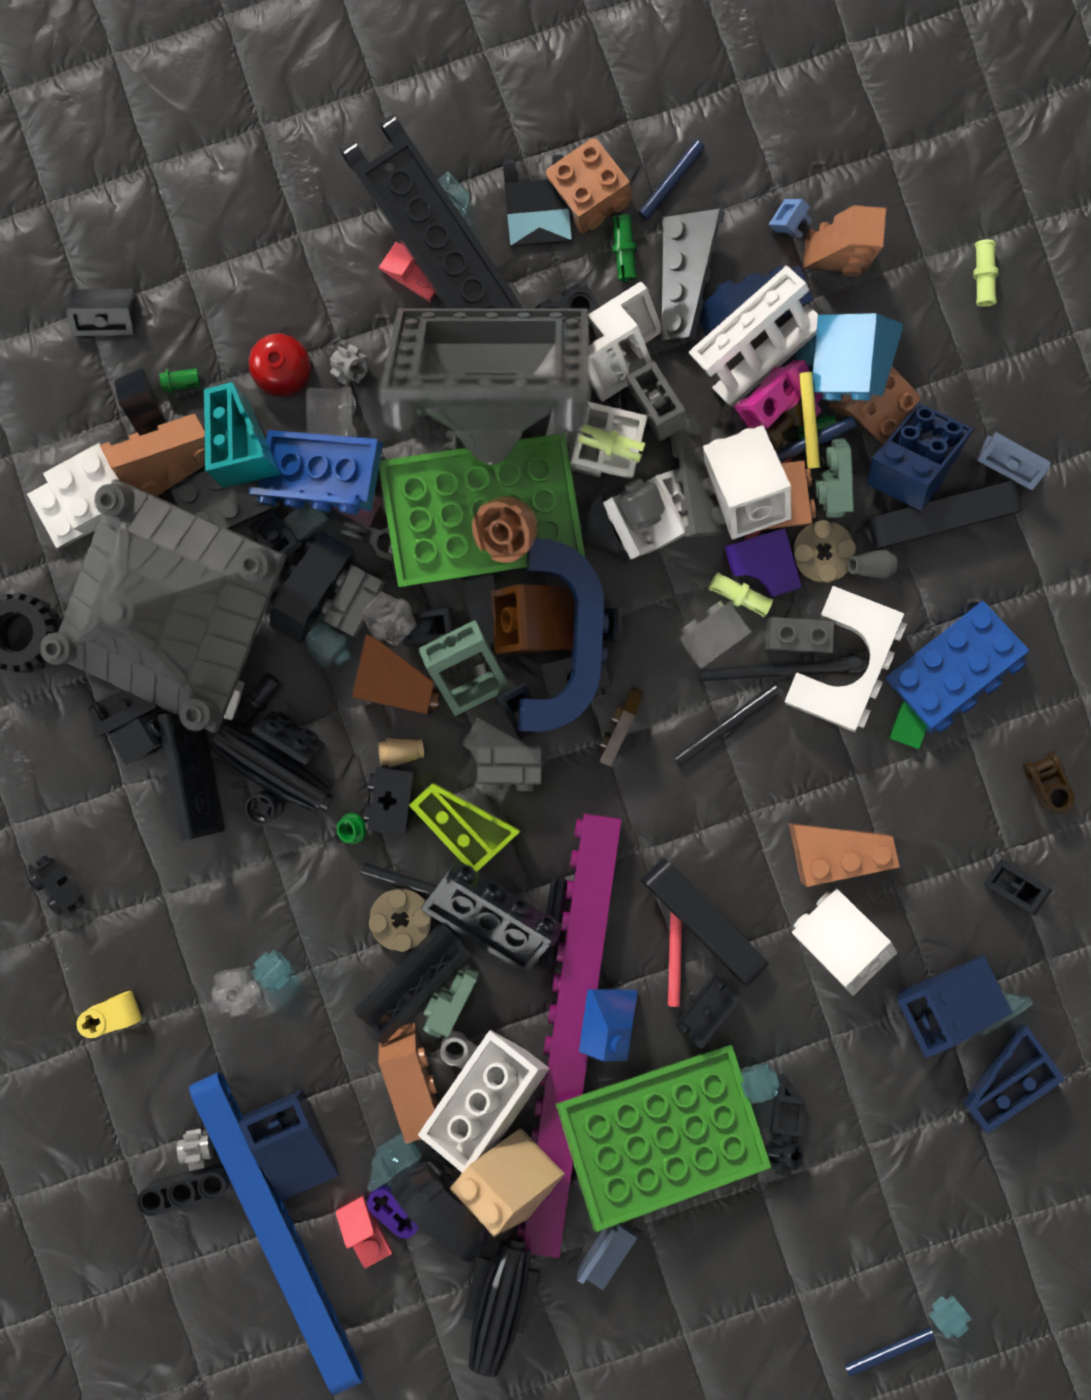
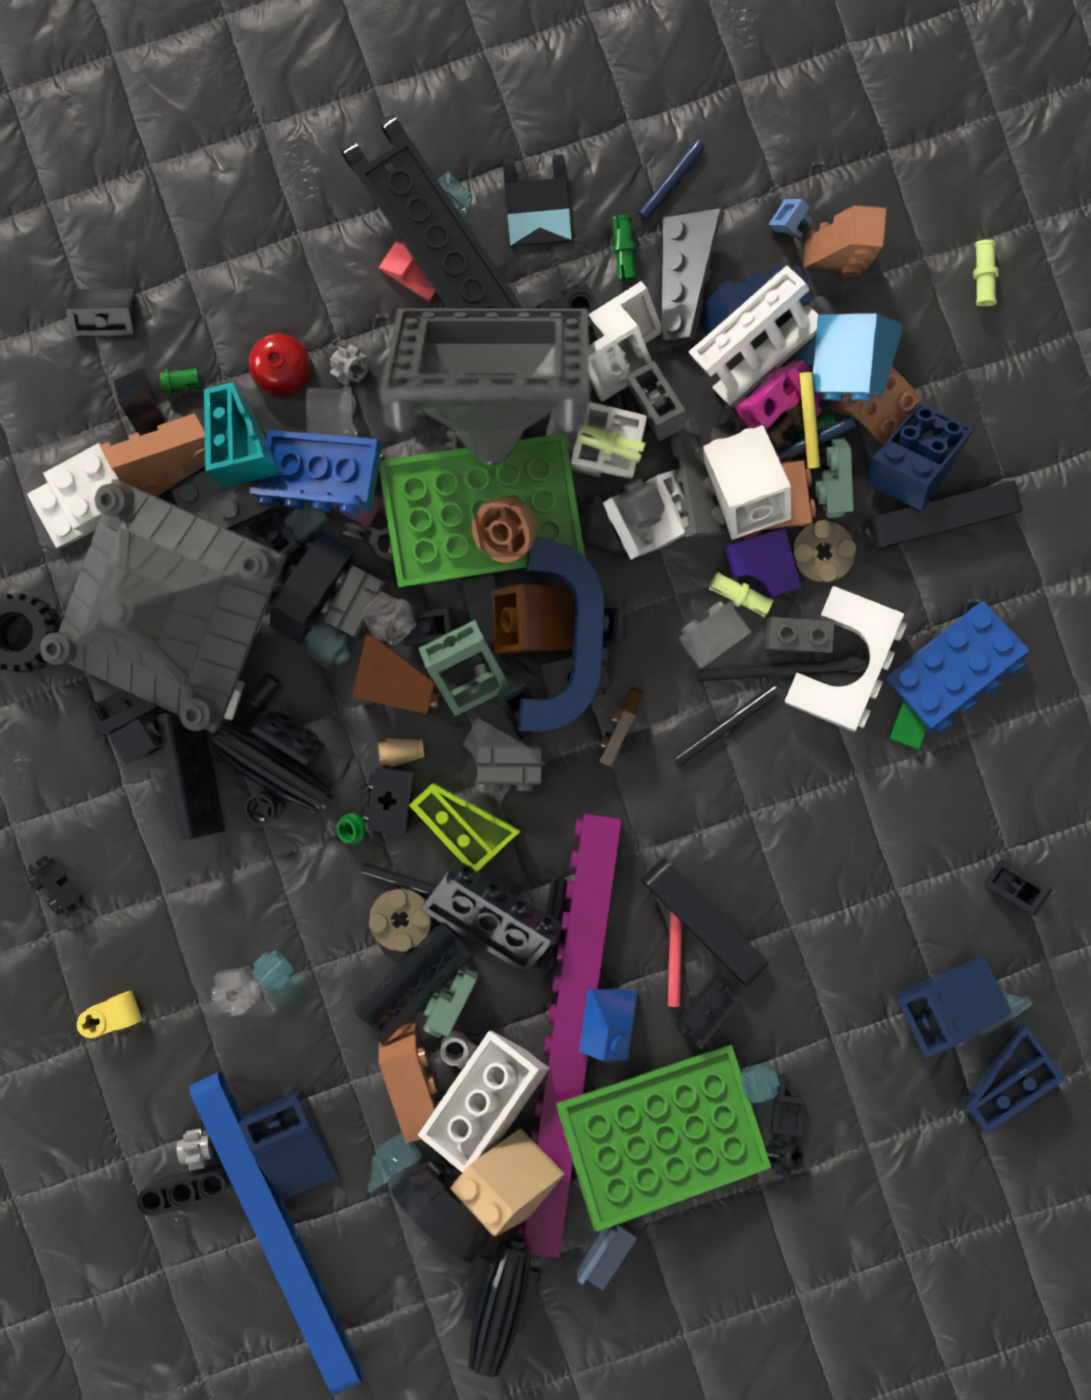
(363, 1232): coral slope -> none
(387, 1216): dark purple beam -> none
(590, 184): nougat bracket -> none
(840, 854): nougat wedge -> none
(844, 941): white slope -> none
(873, 564): dark grey cone -> none
(890, 1352): dark blue bar -> none
(950, 1317): clear light blue gear -> none
(1013, 460): sand blue panel -> none
(1048, 781): dark brown piece -> none

